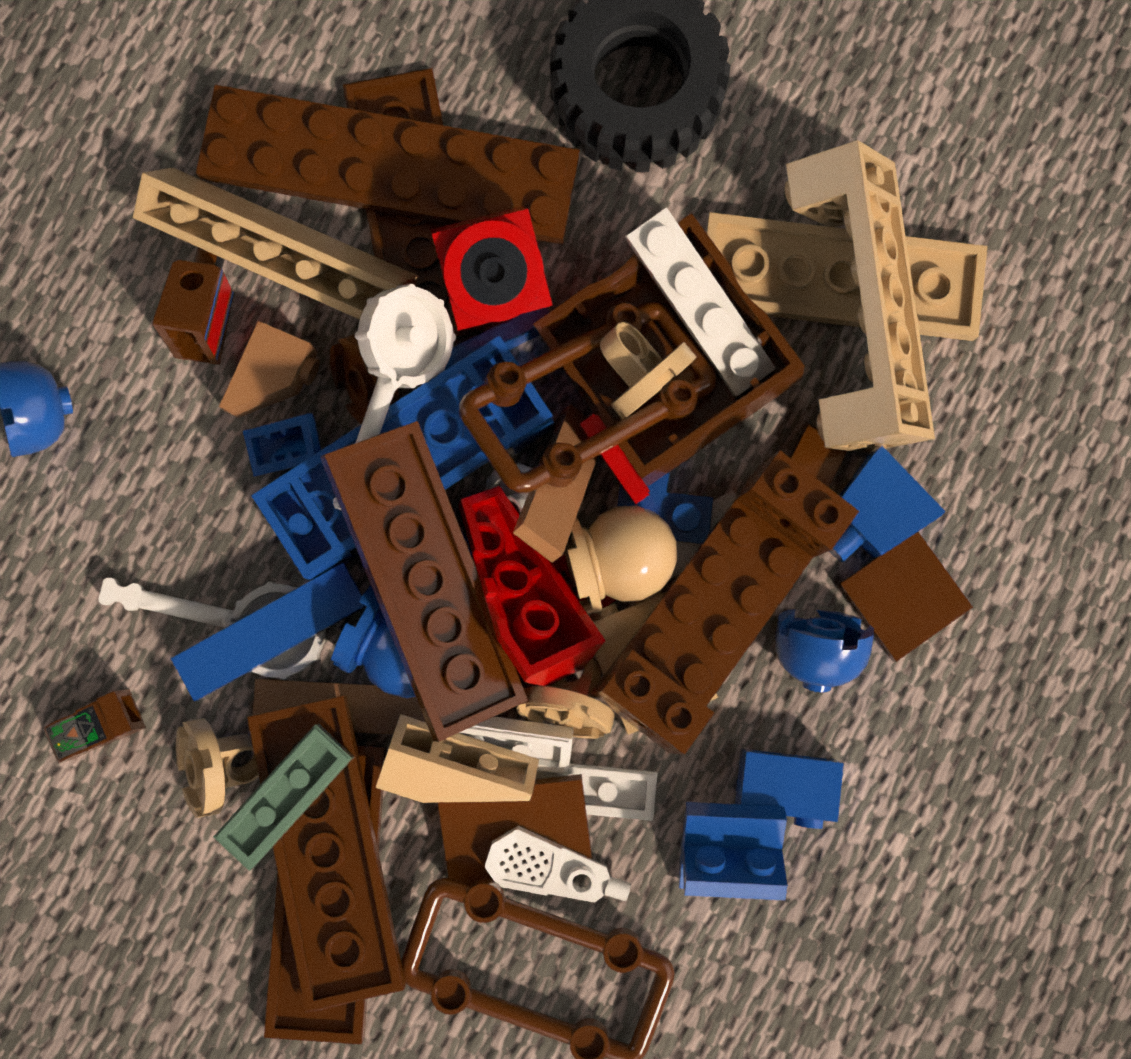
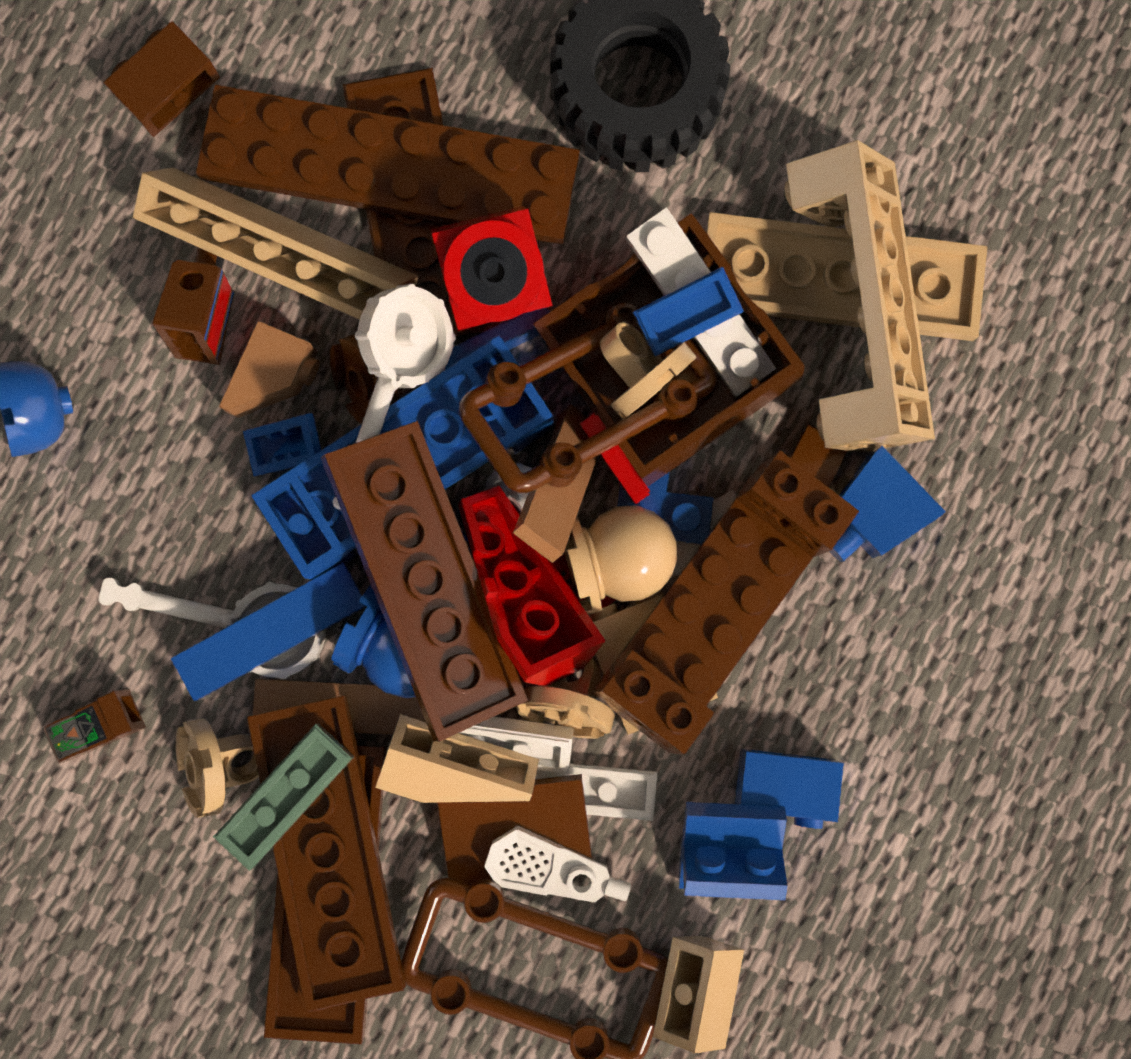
(162, 78): none -> reddish brown brick
(688, 311): none -> blue tile
(698, 993): none -> tan brick
(828, 651): blue cylinder -> none
(905, 596): reddish brown tile -> none

